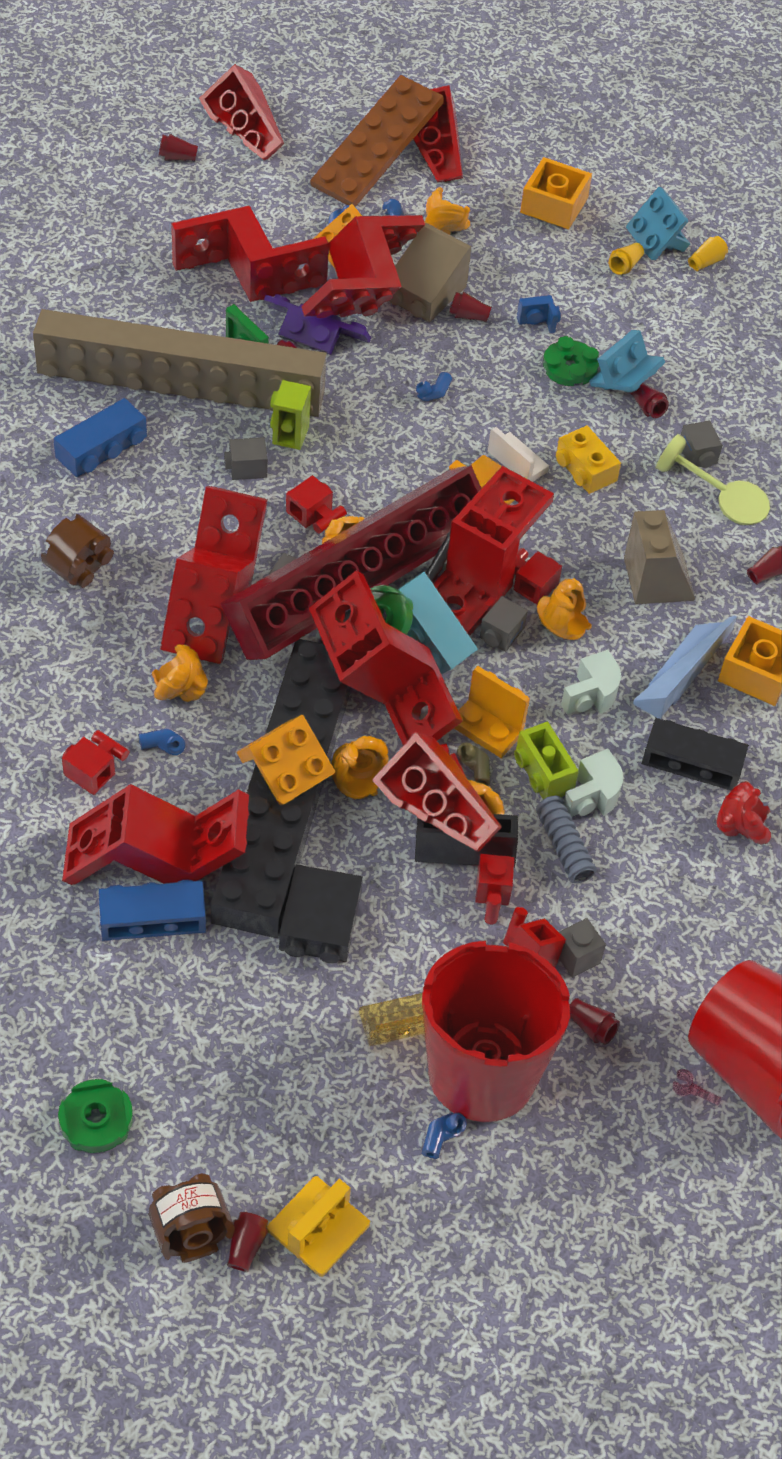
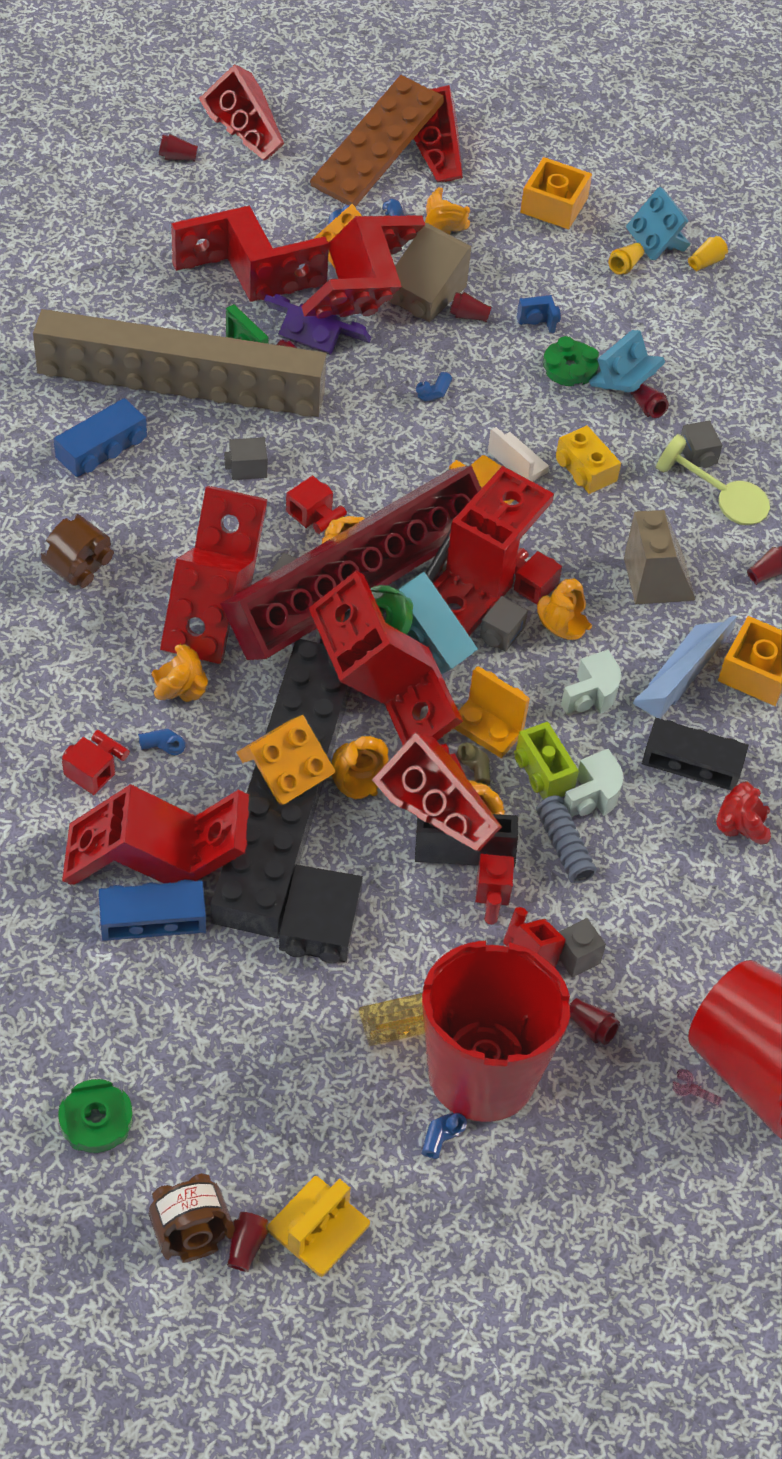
(290, 414): lime brick -> none

